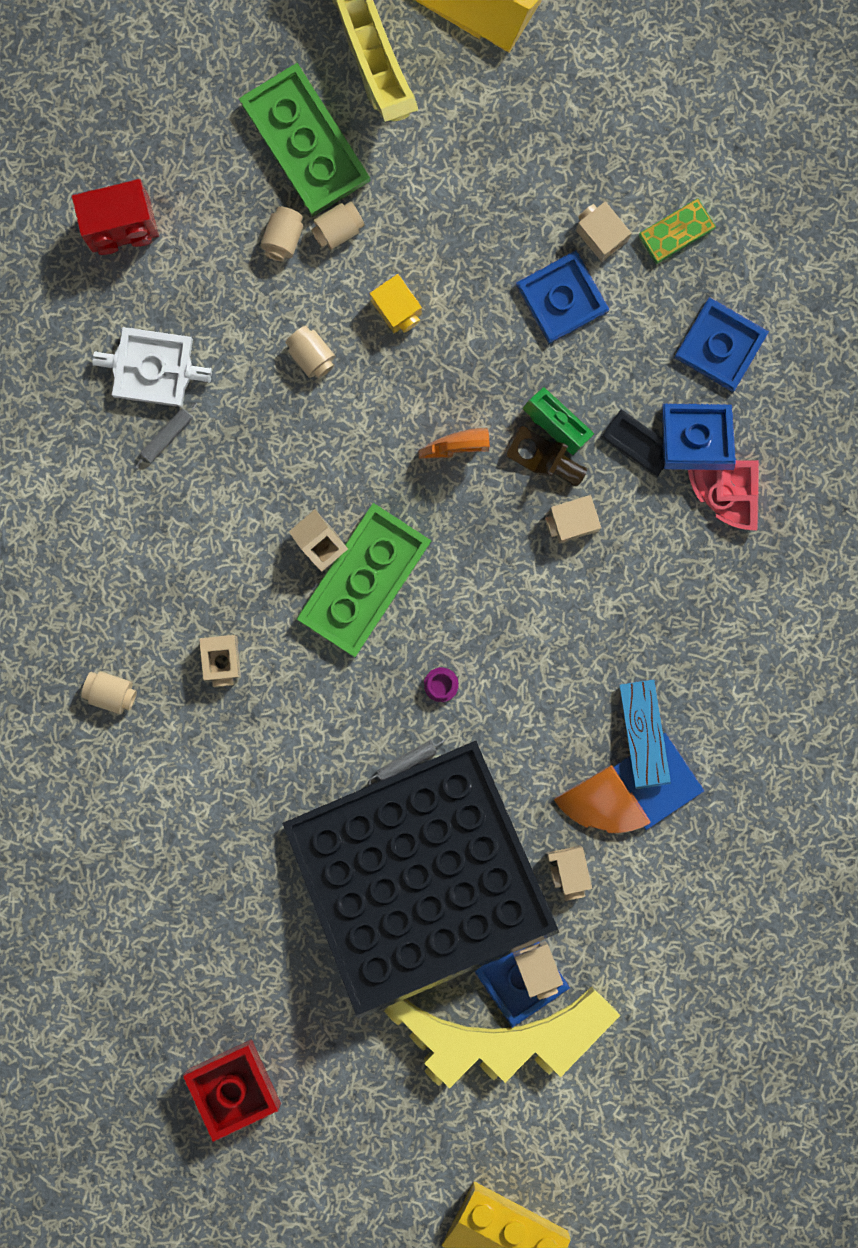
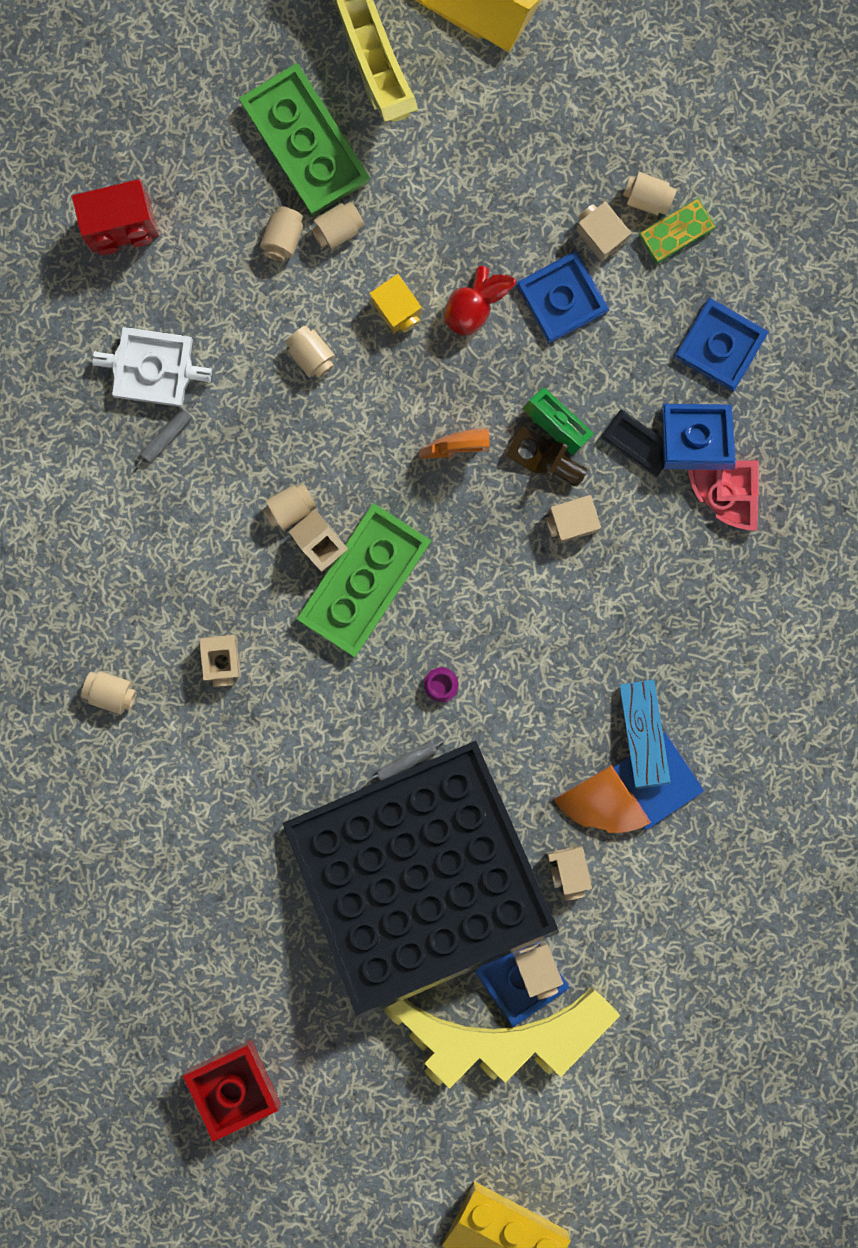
(289, 506): none -> tan brick
(470, 308): none -> red piece
(649, 194): none -> tan brick

